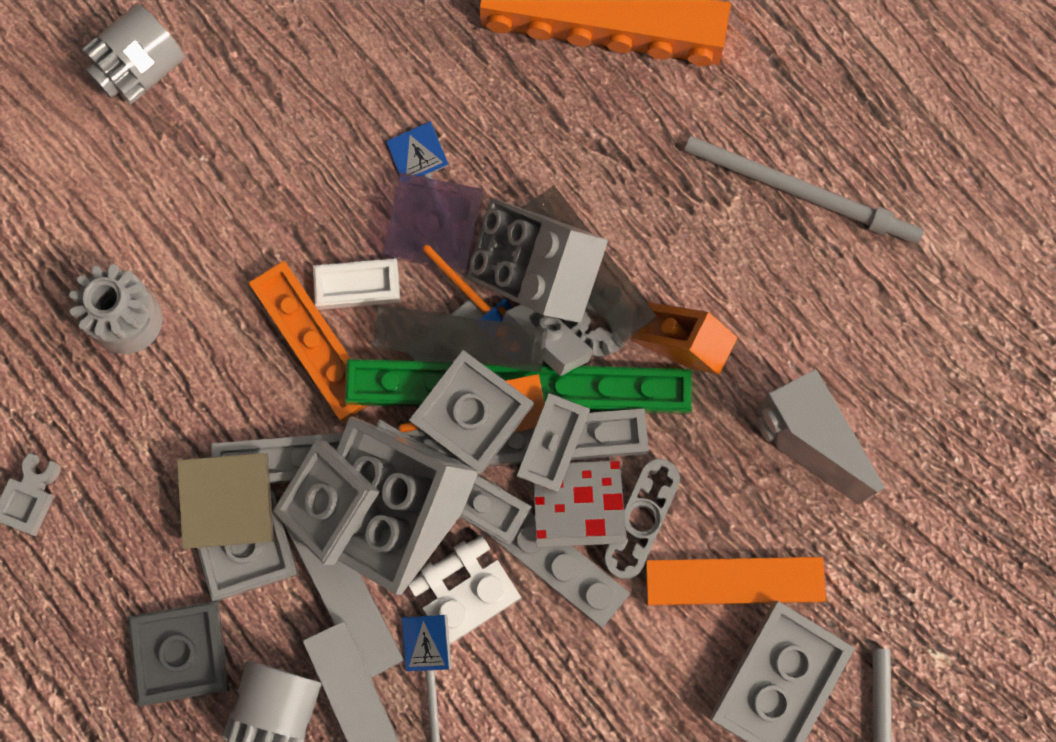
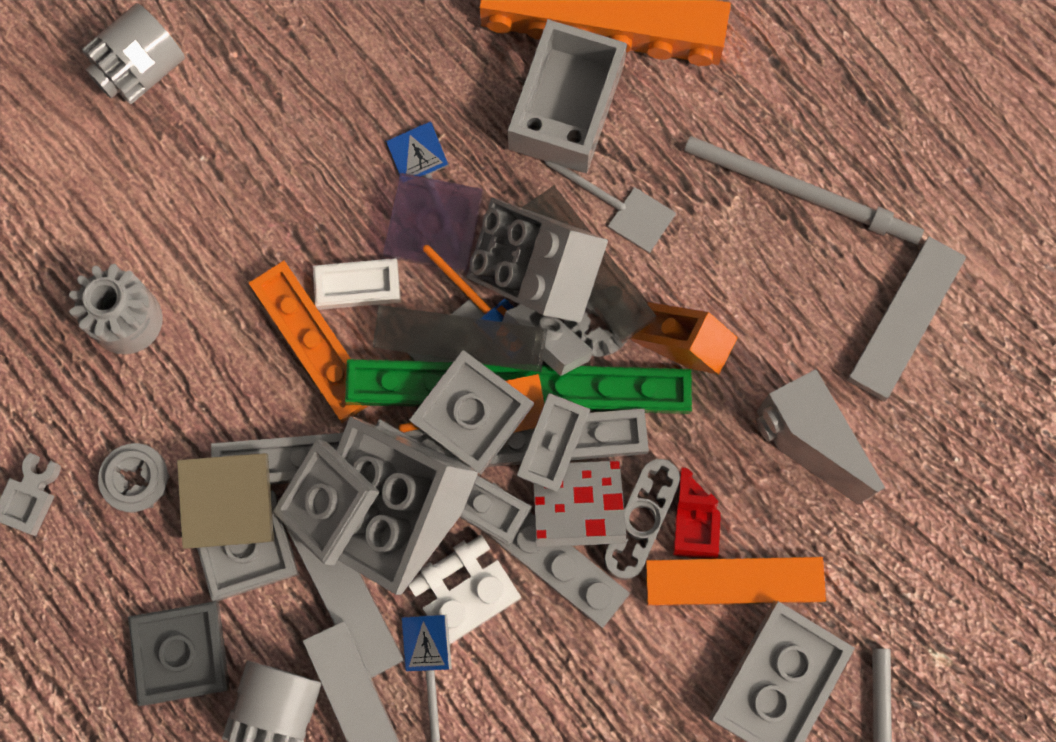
(129, 458): none -> light grey gear
(566, 96): none -> light grey piece
(638, 218): none -> light grey piece
(696, 520): none -> red slope
(906, 319): none -> light grey tile

